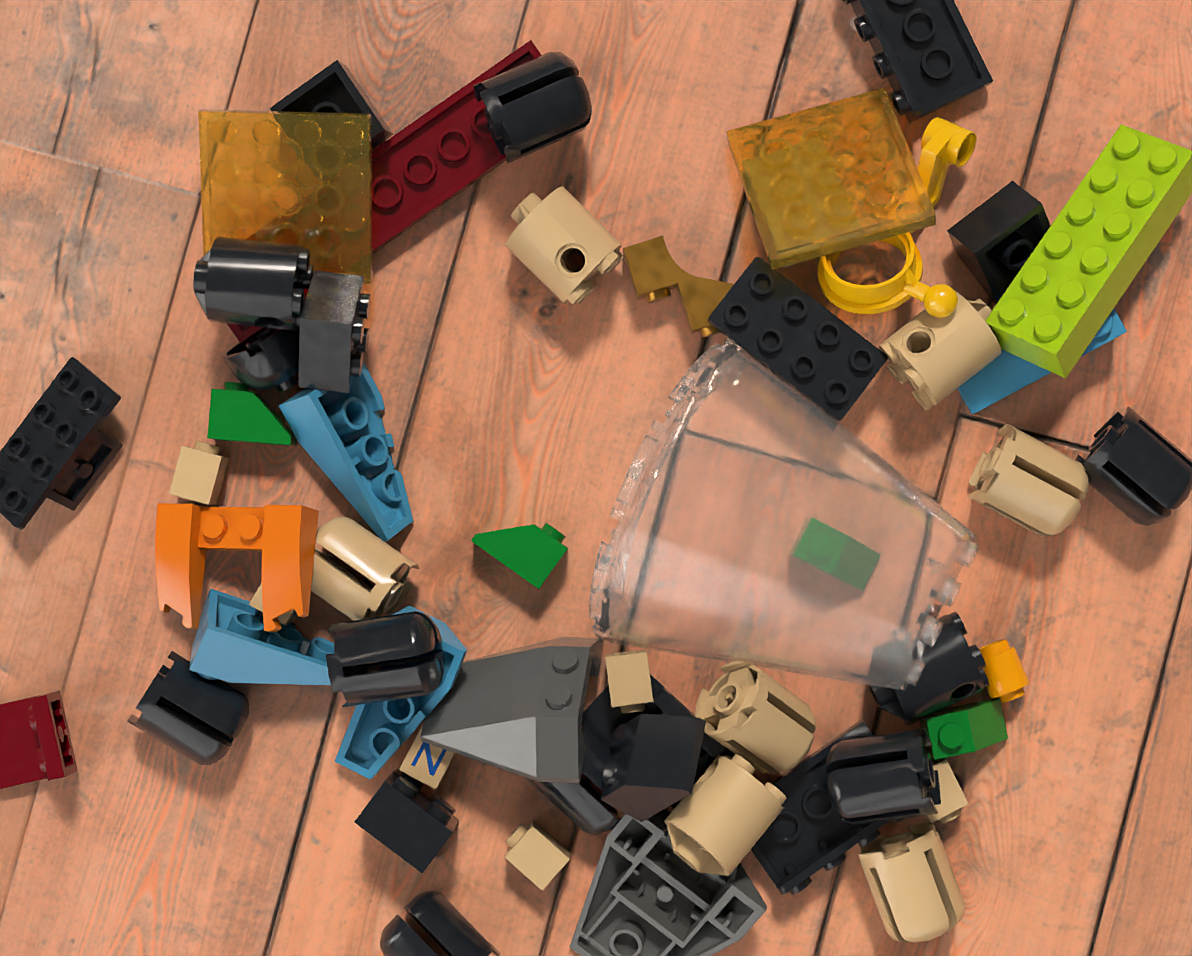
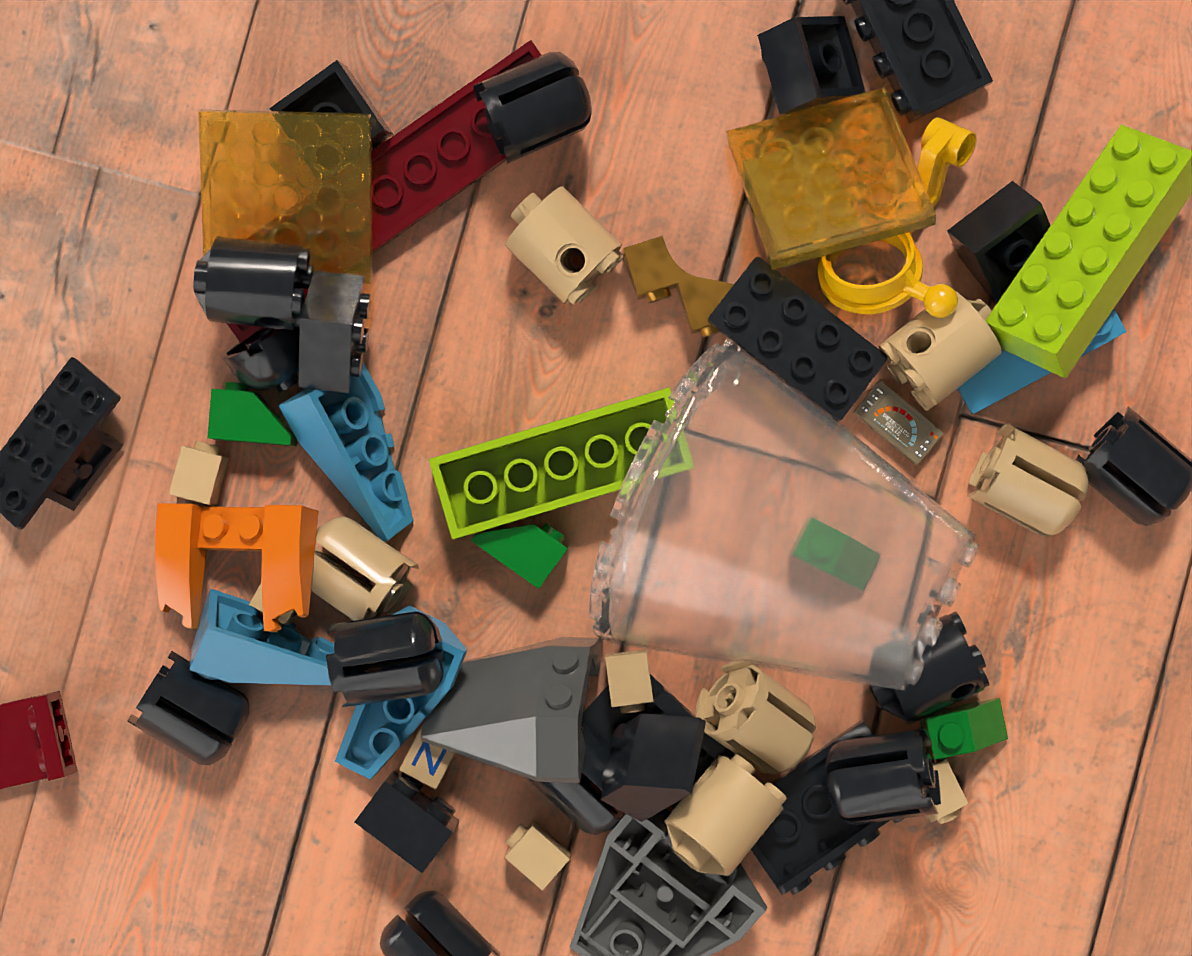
(544, 465): none -> lime brick
(810, 62): none -> black slope
(898, 422): none -> dark tan tile
(913, 884): tan cylinder -> none
(1004, 671): light orange brick -> none

